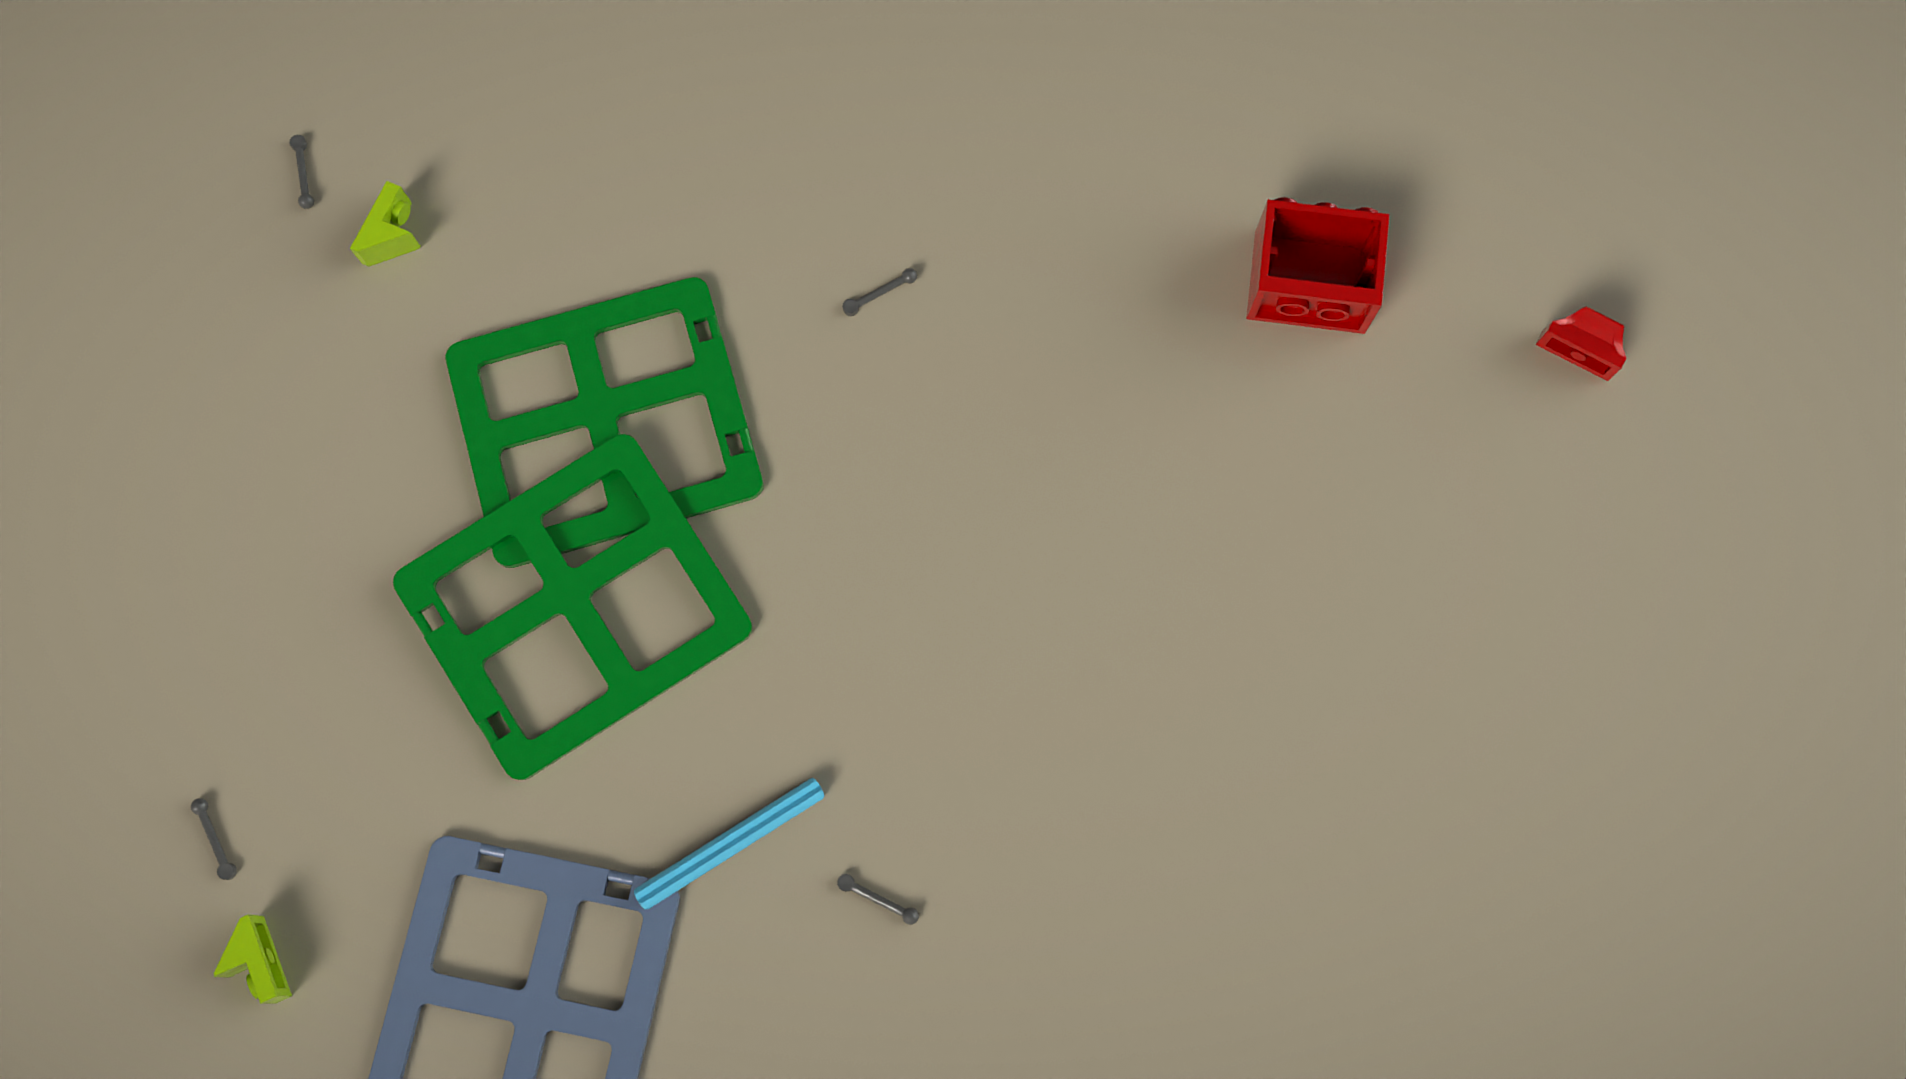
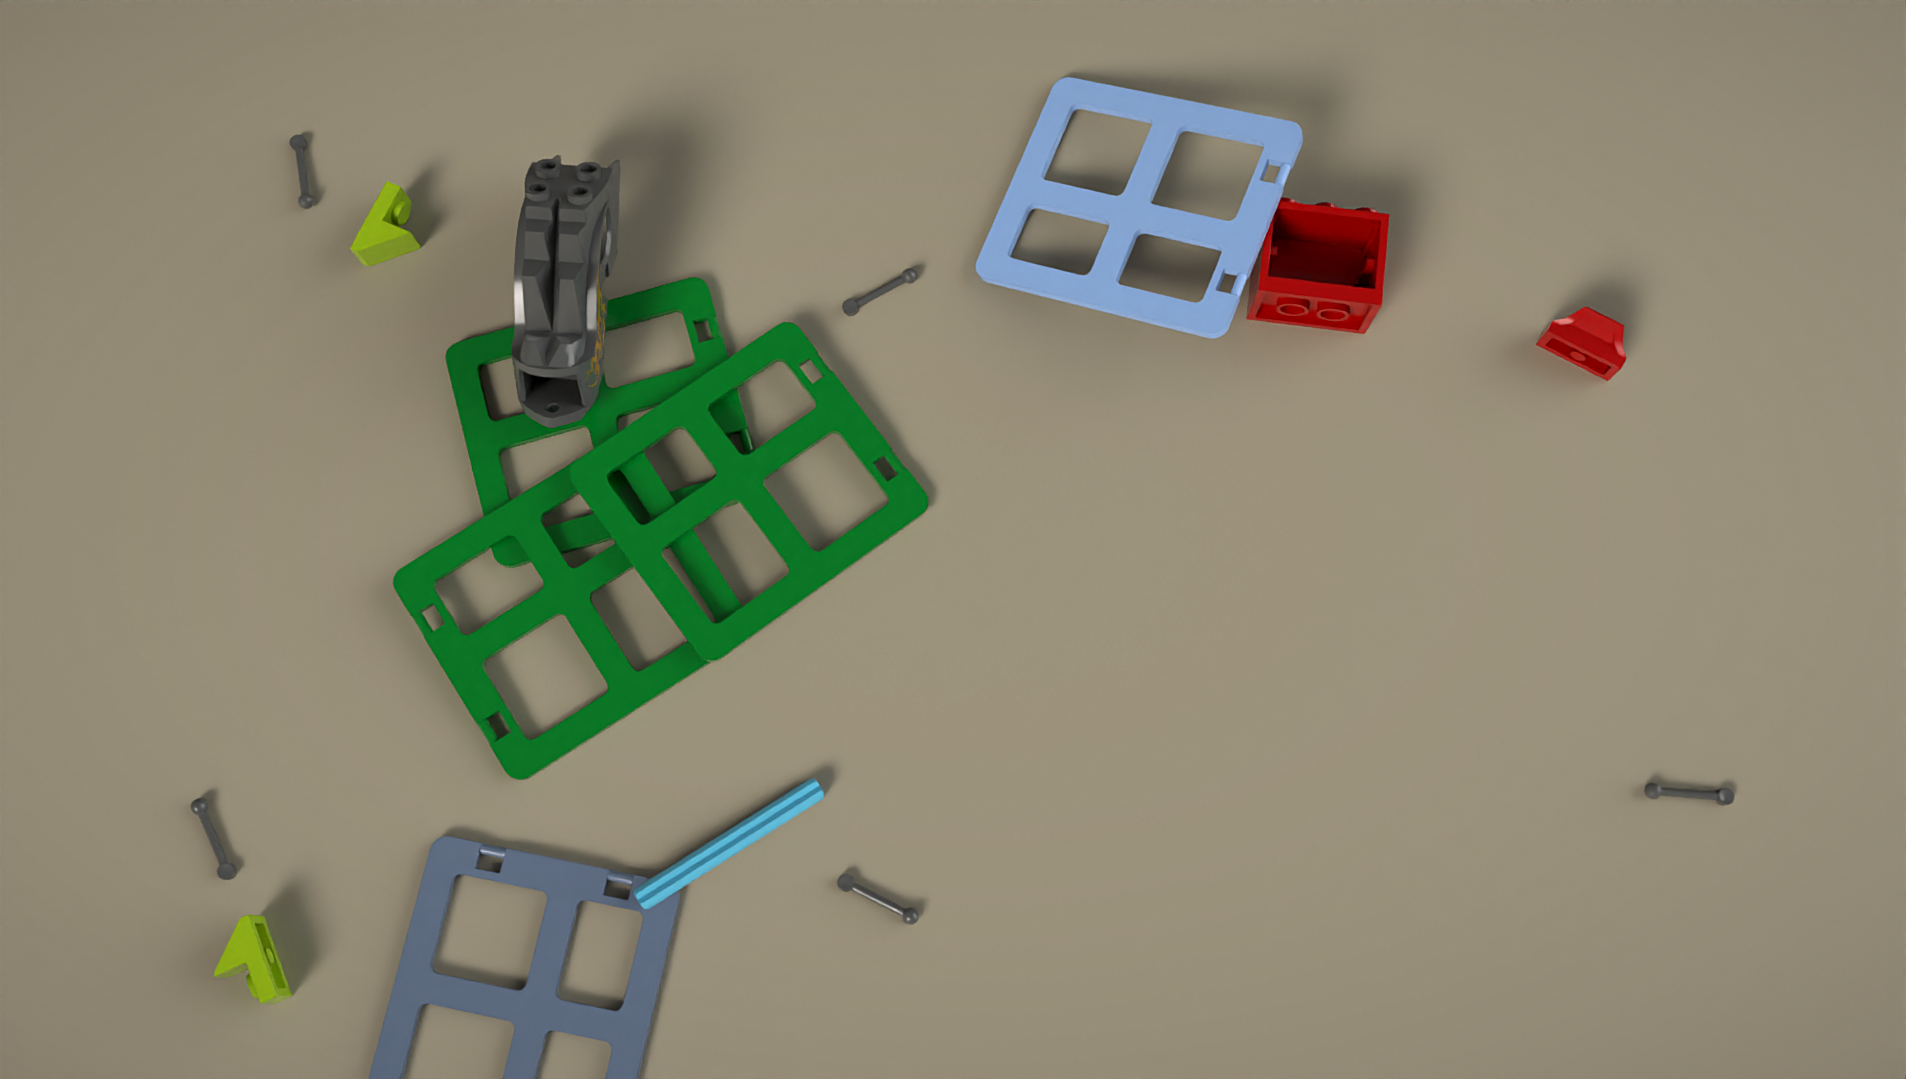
(560, 286): none -> dark grey animal
(742, 480): none -> green window
(1133, 209): none -> light blue window
(1722, 796): none -> dark grey hinge

